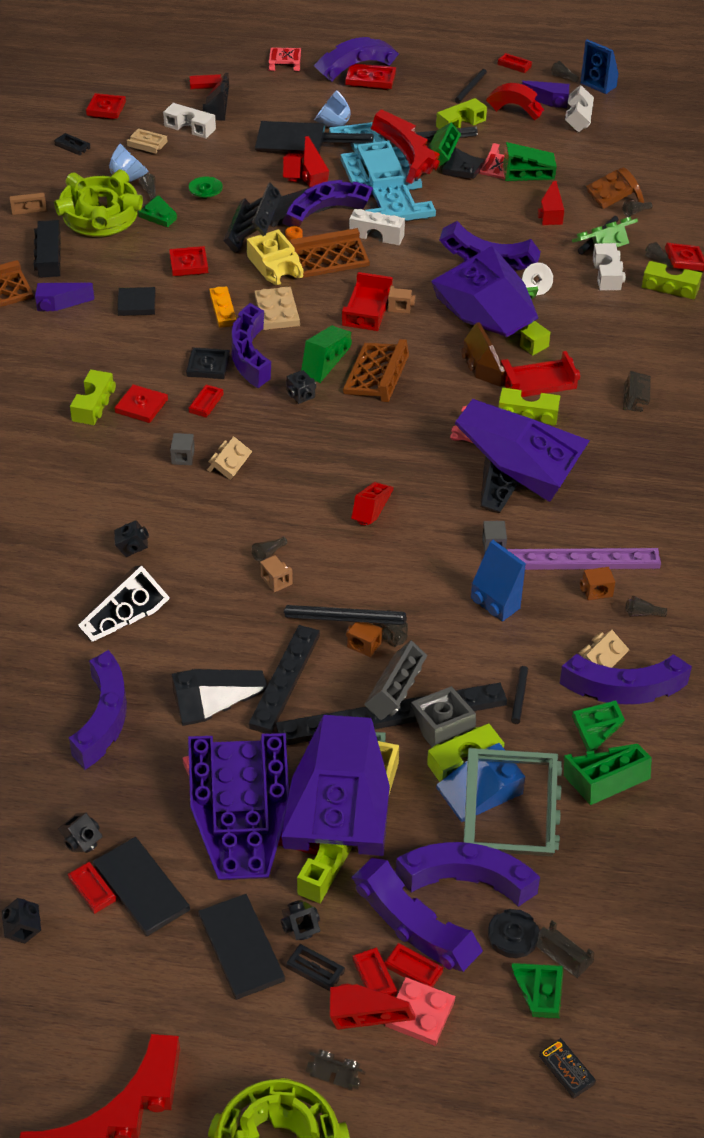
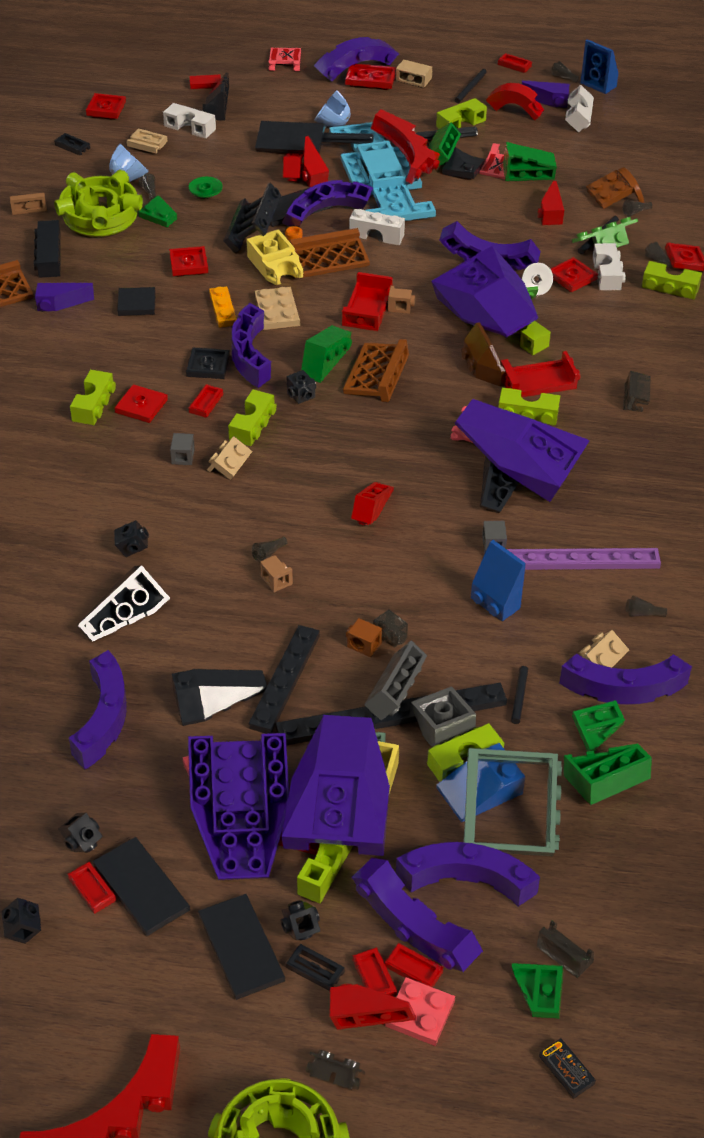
(258, 410): none -> lime arch
(345, 614): black axle -> none
(413, 73): none -> tan brick
(513, 933): black tile -> none
(573, 274): none -> red plate
(598, 583): dark orange brick -> none

